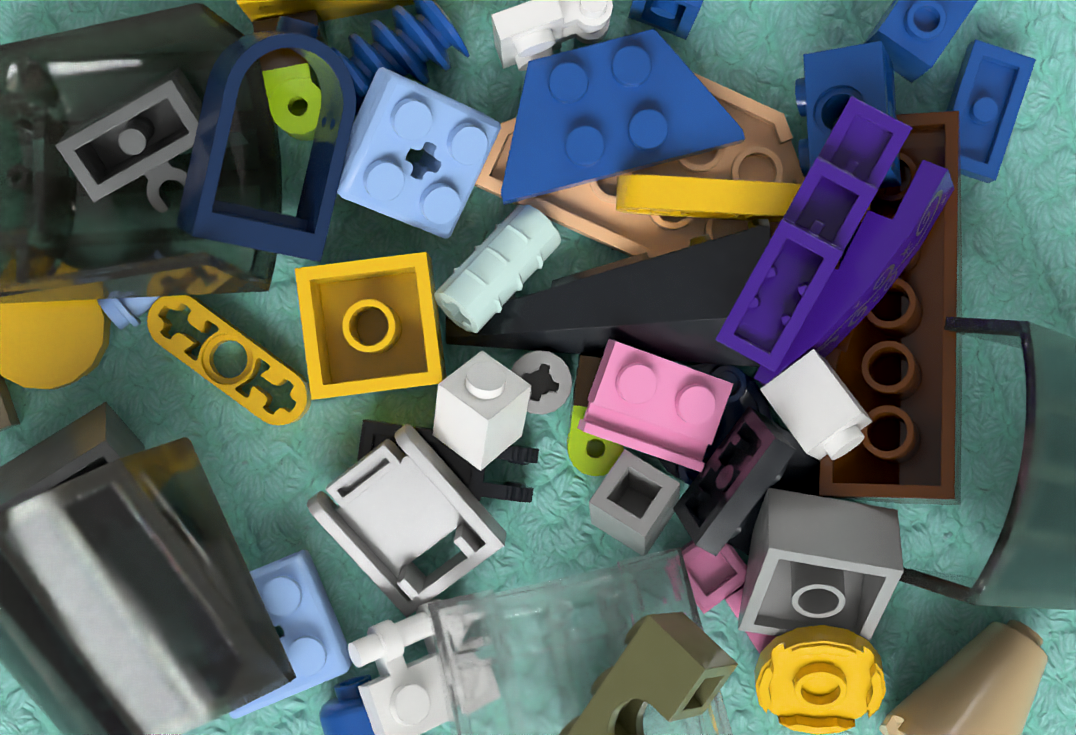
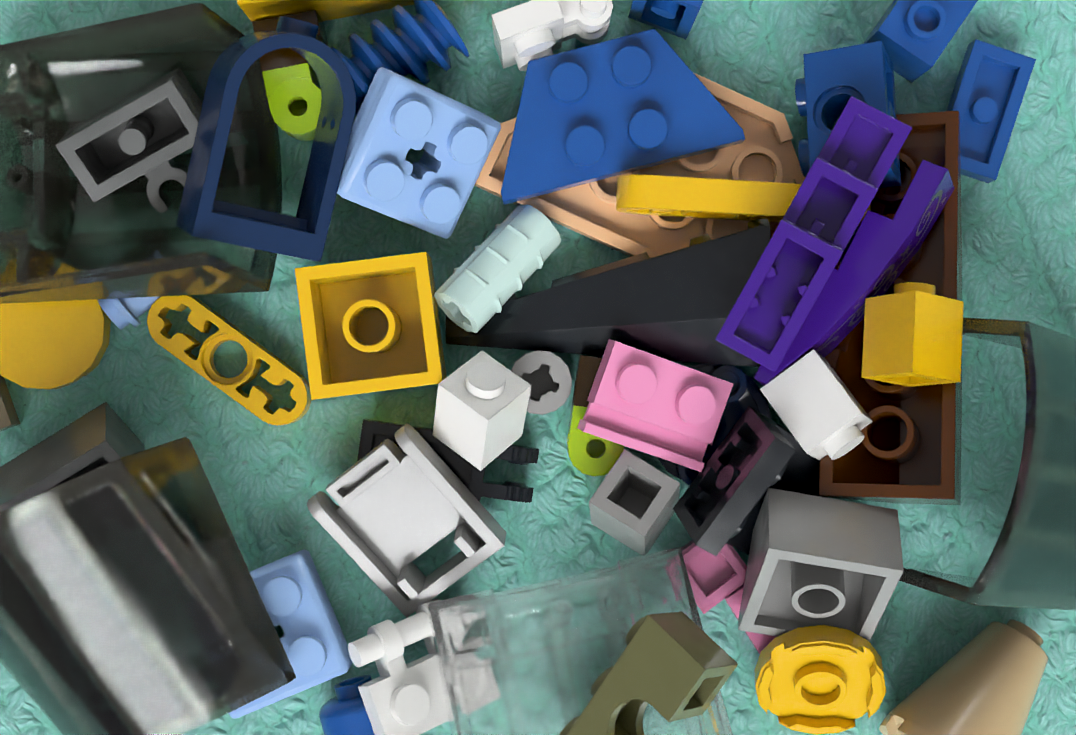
(912, 337): none -> yellow brick

